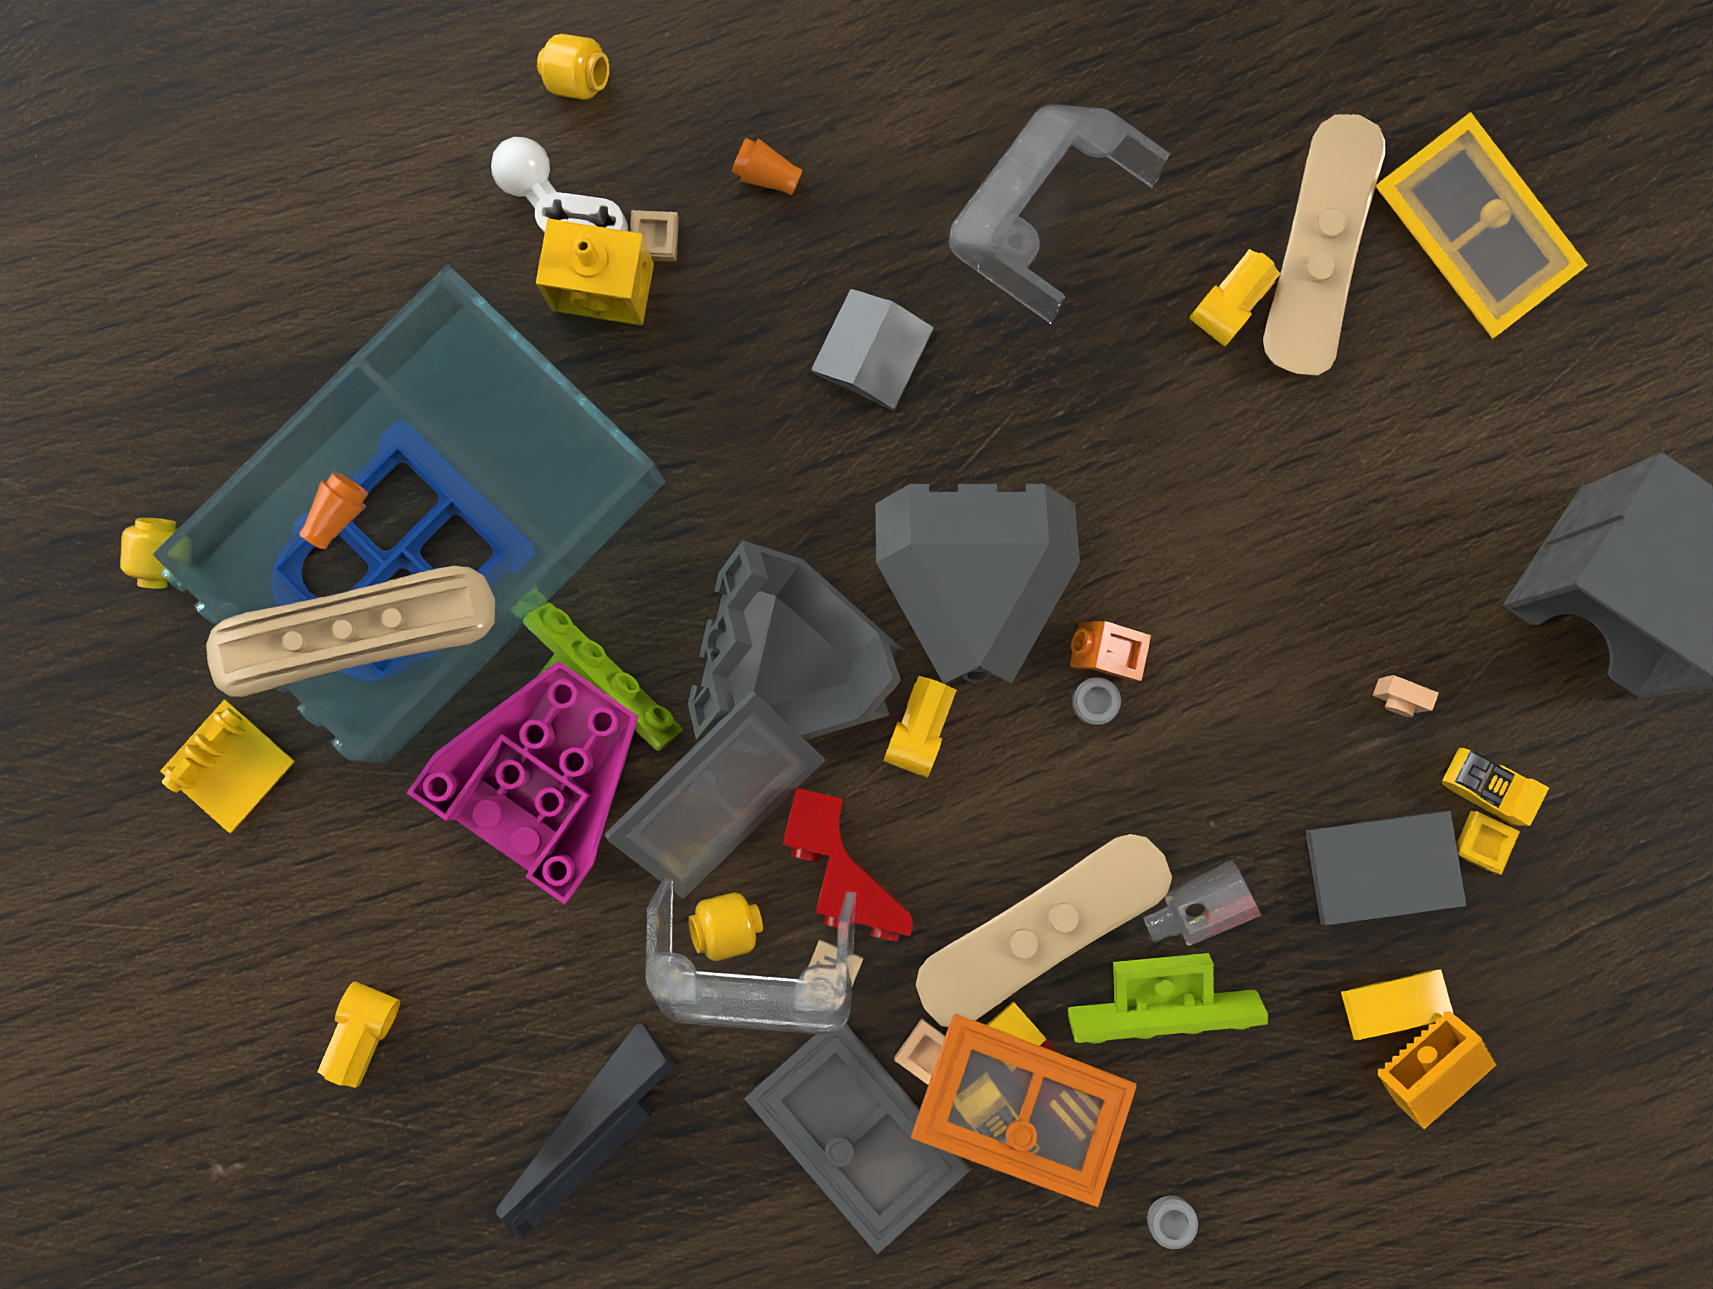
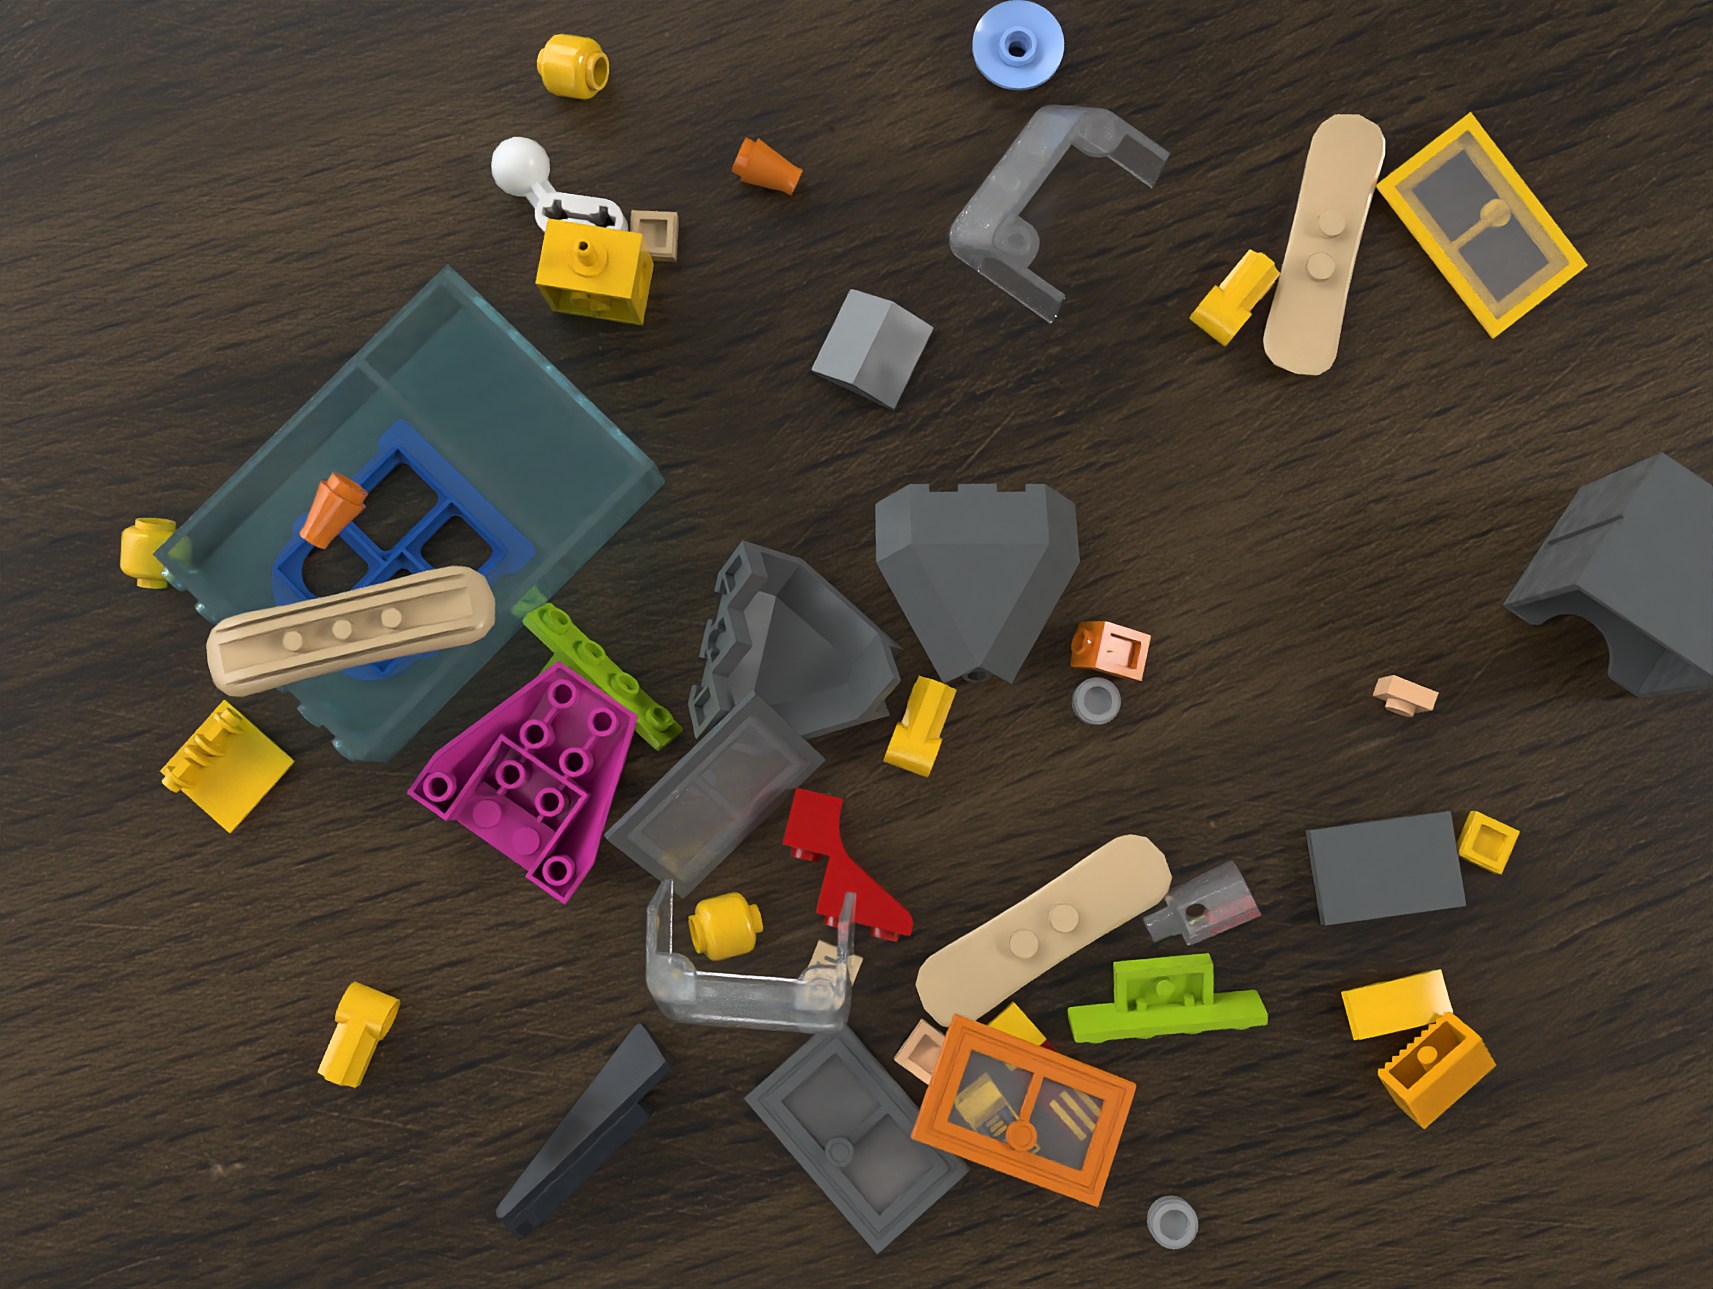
(1021, 26): none -> light blue dish
(1494, 787): yellow leg -> none

